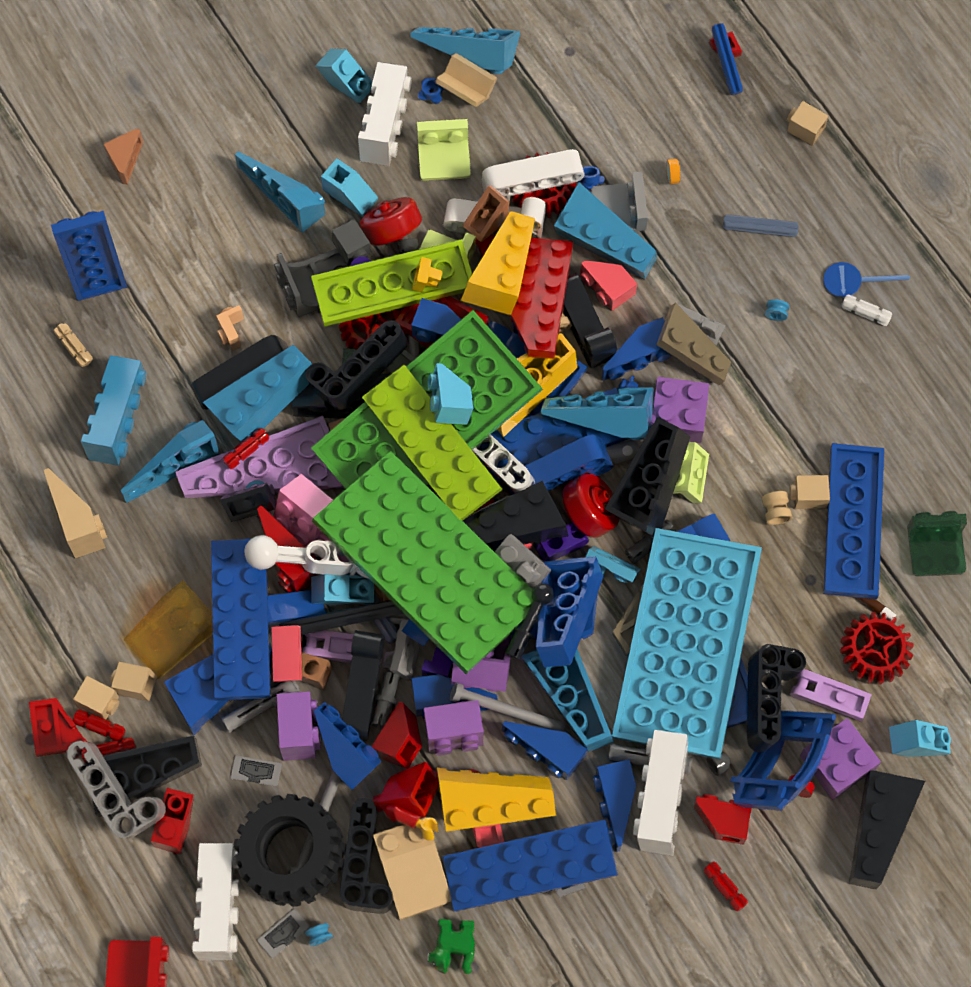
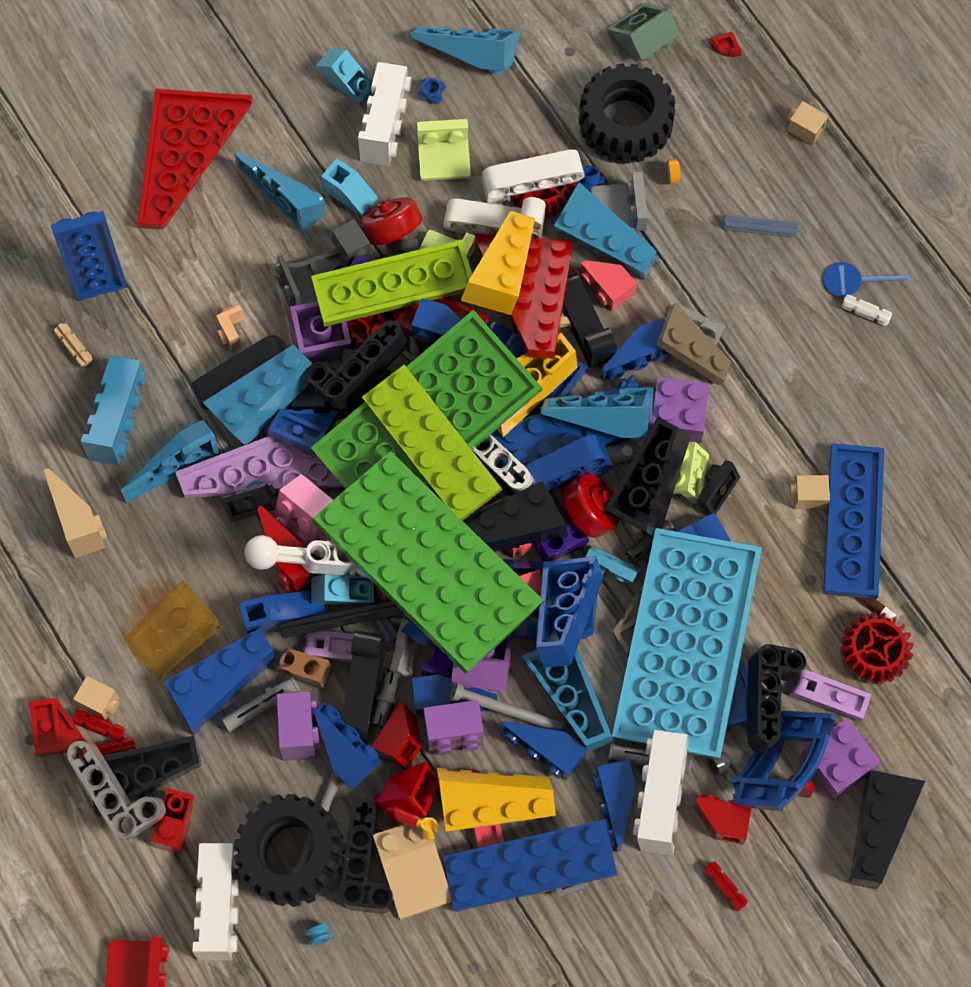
(124, 153): nougat slope -> none
(133, 681): tan brick -> none
(182, 143): none -> red wing
(239, 624): blue plate -> none
(246, 448): red axle -> none
(256, 770): sticker -> none
(283, 933): sticker -> none
(286, 653): coral tile -> none
(302, 427): none -> blue wing
(314, 339): none -> medium lavender brick
(425, 275): yellow tile -> none
(450, 396): medium azure slope -> none
(453, 942): green animal -> none
(467, 80): tan panel -> none
(487, 214): nougat slope -> none
(522, 561): light grey hinge -> none
(542, 595): black pin -> none
(631, 85): none -> black tyre
(644, 31): none -> sand green slope
(721, 482): none -> black hinge
(727, 59): blue axle -> none
(777, 310): dark azure bush -> none
(777, 508): tan wheel -> none
(919, 739): medium azure slope -> none
(937, 543): clear green bracket -> none

